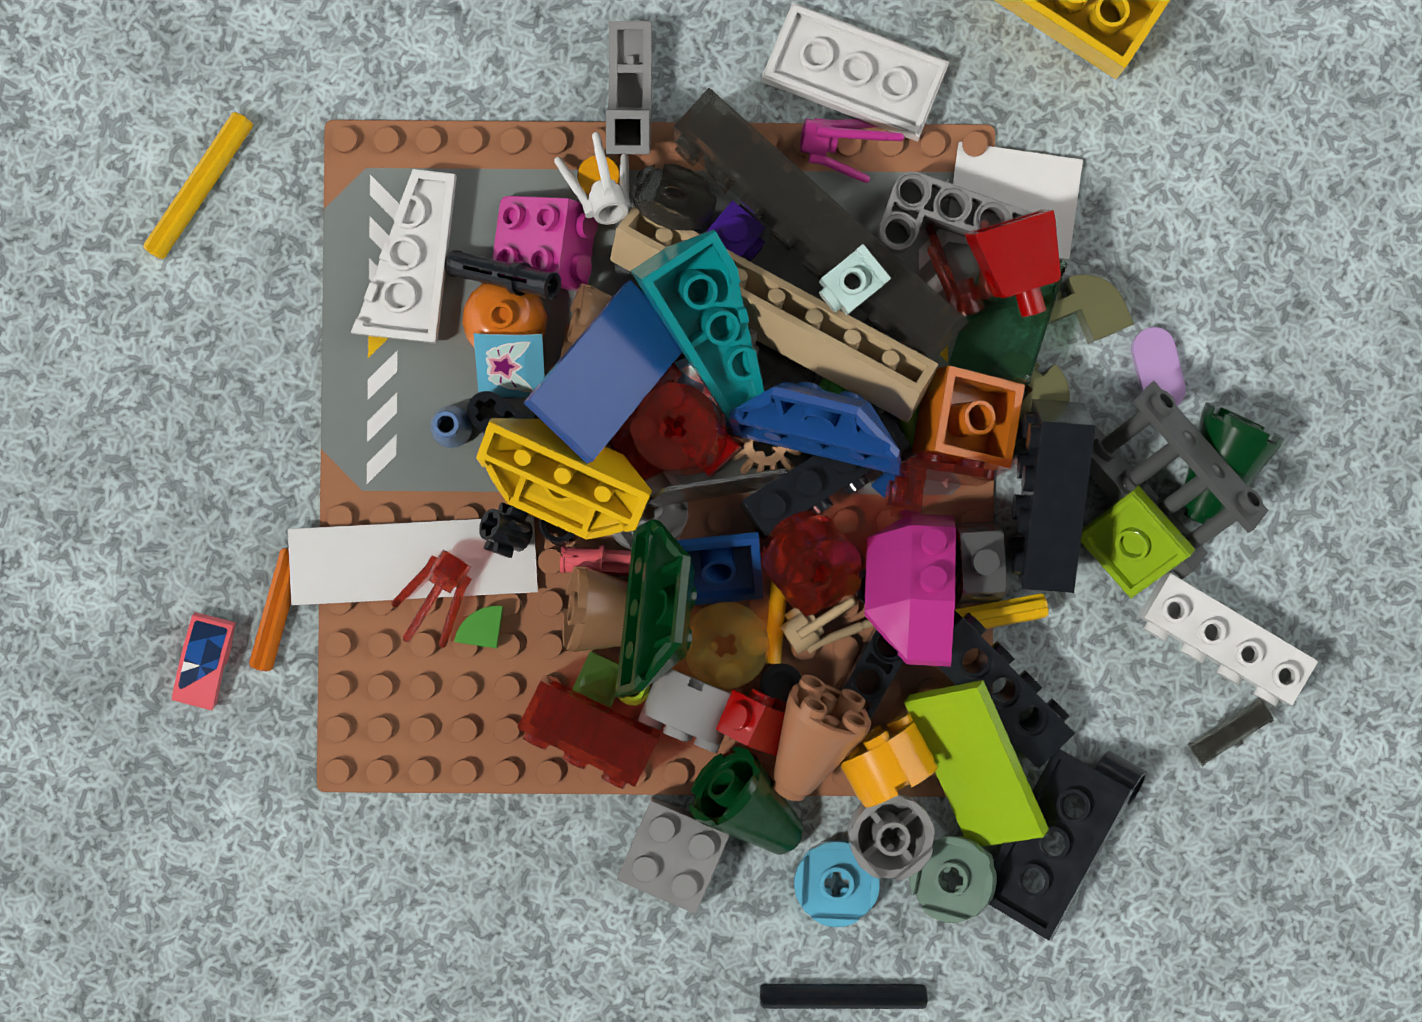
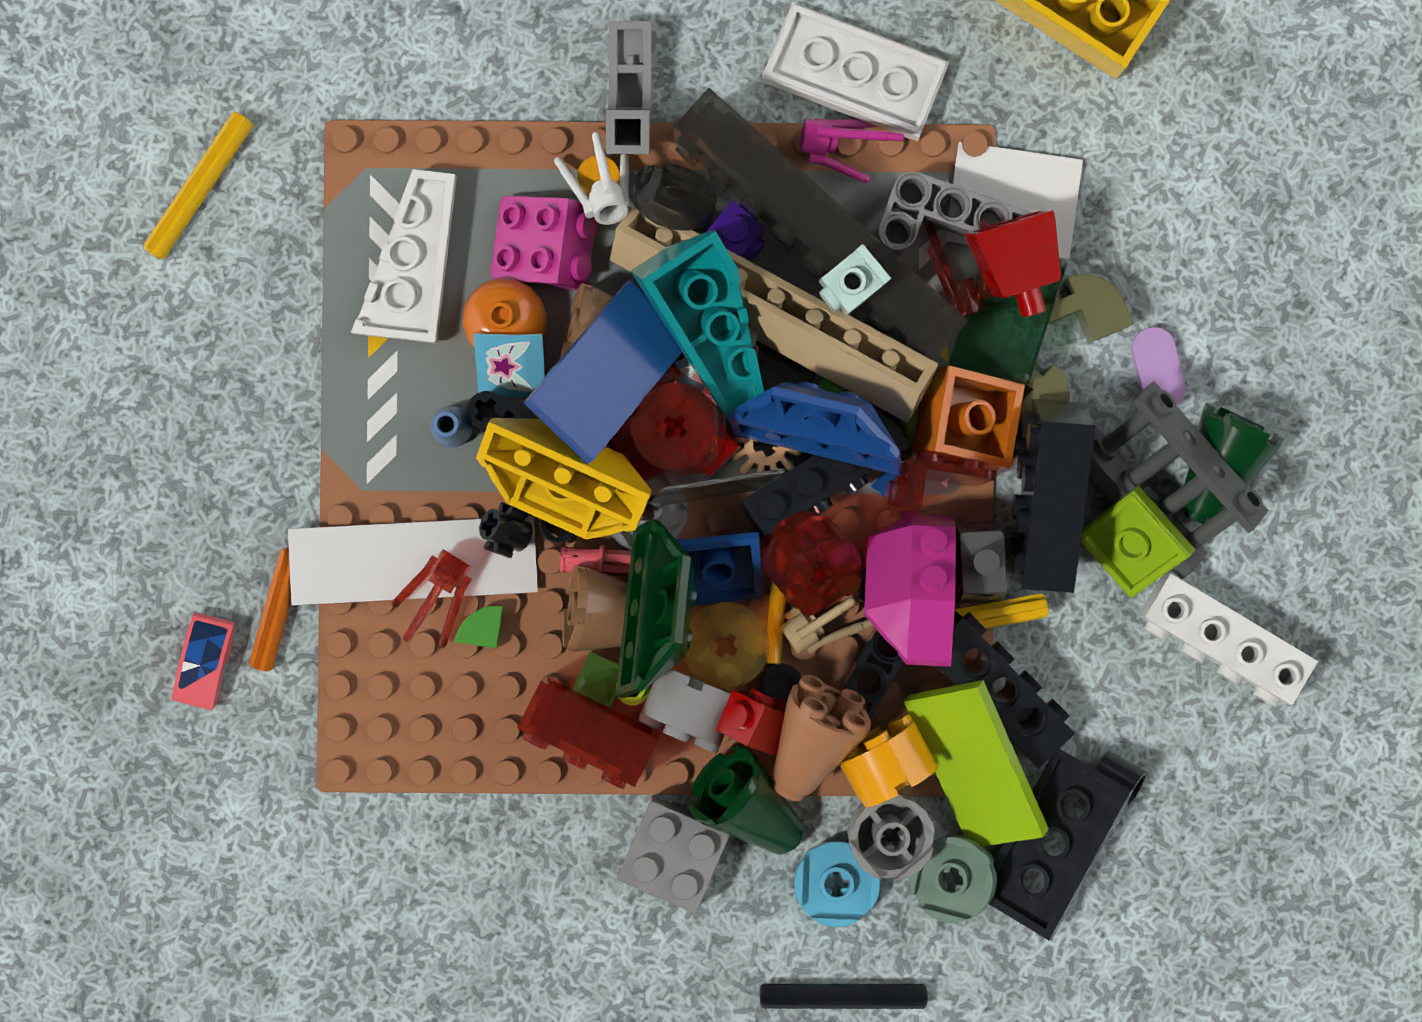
(536, 283): black pin -> none
(1230, 732): clear smoke pin -> none

